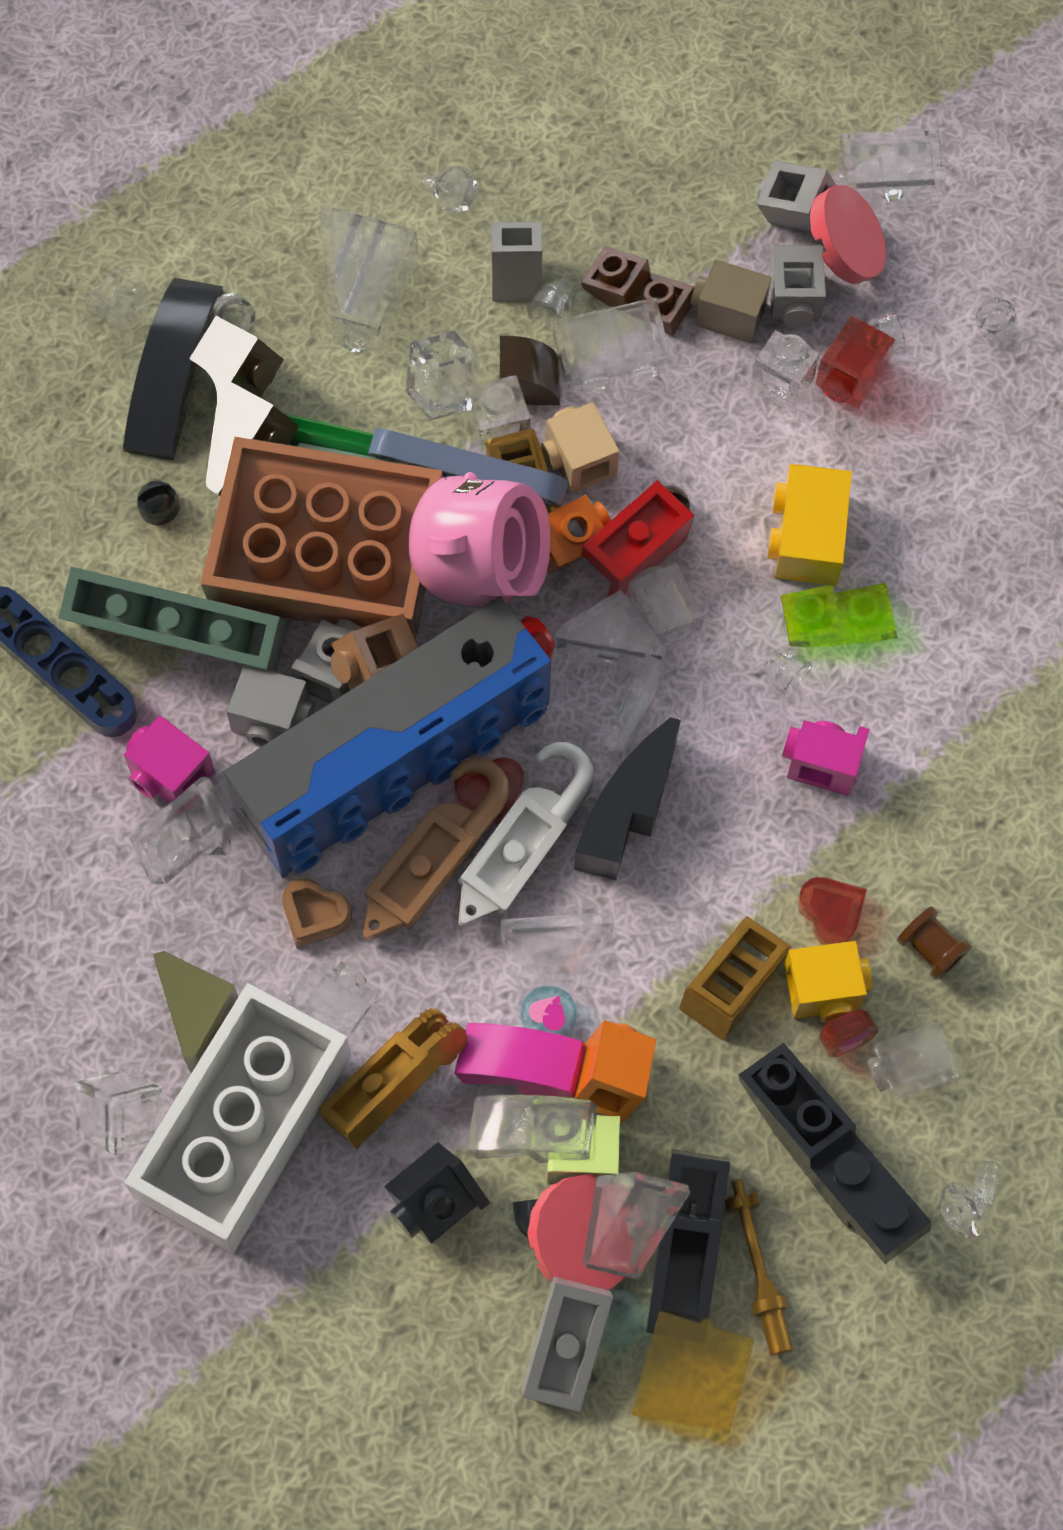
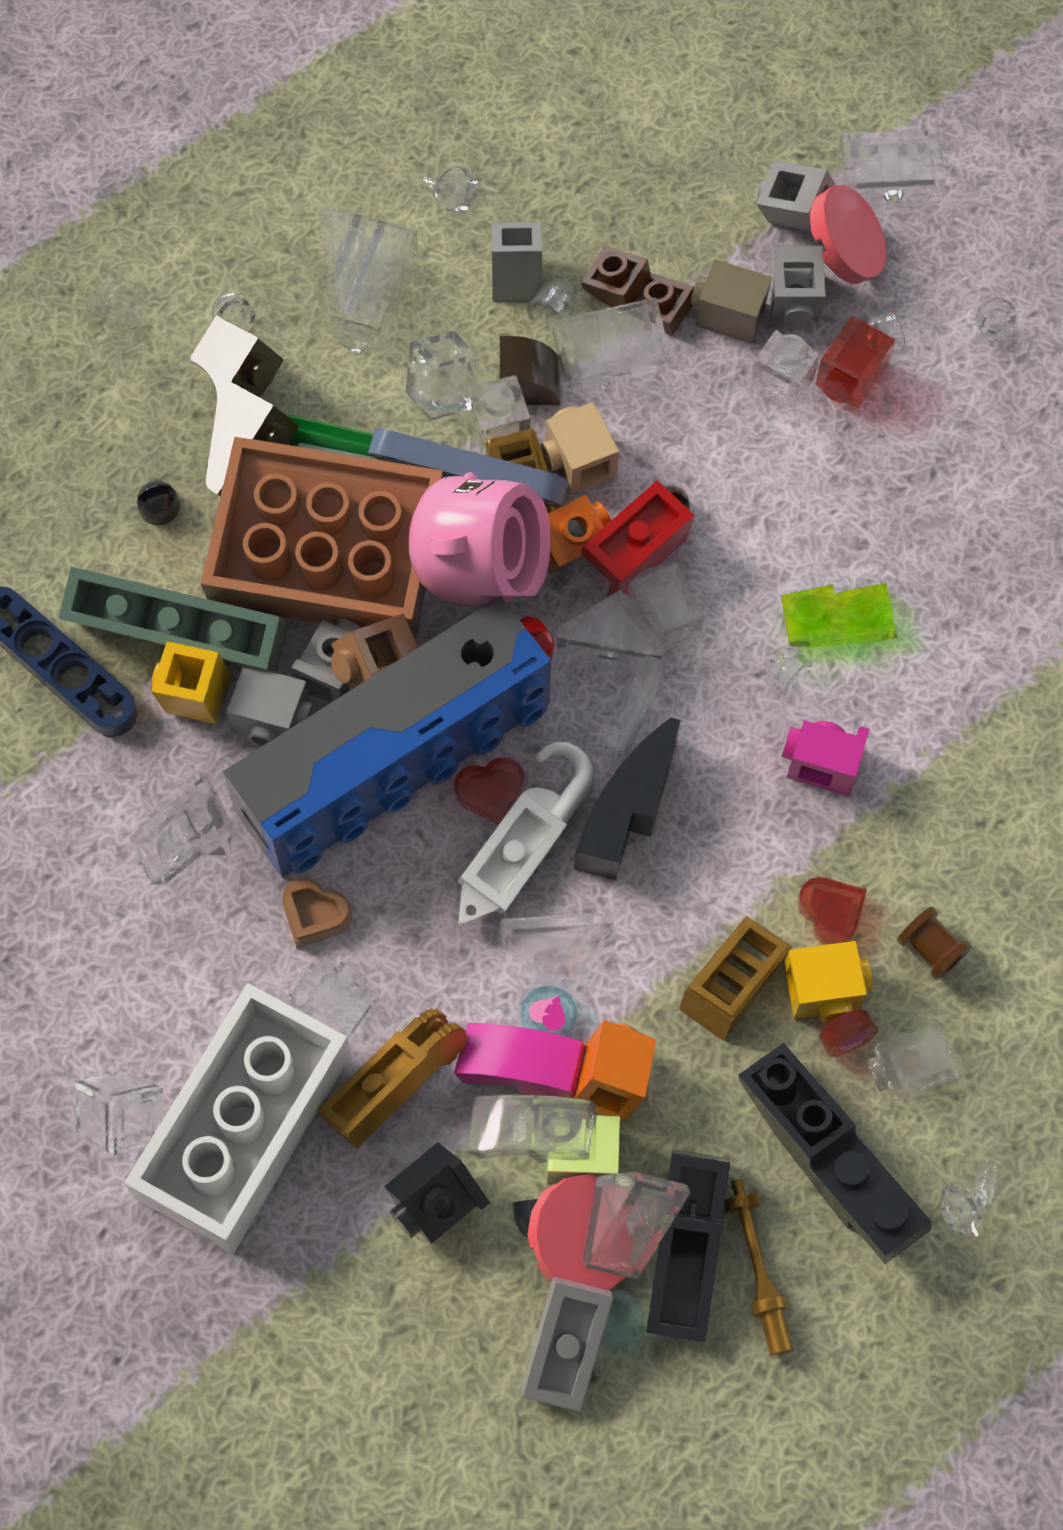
(165, 369): black slope -> none
(165, 760): dark pink brick -> none
(190, 682): none -> yellow brick
(196, 1003): olive slope -> none
(432, 854): medium nougat plate -> none
(692, 1376): clear yellow piece -> none
(812, 524): yellow brick -> none

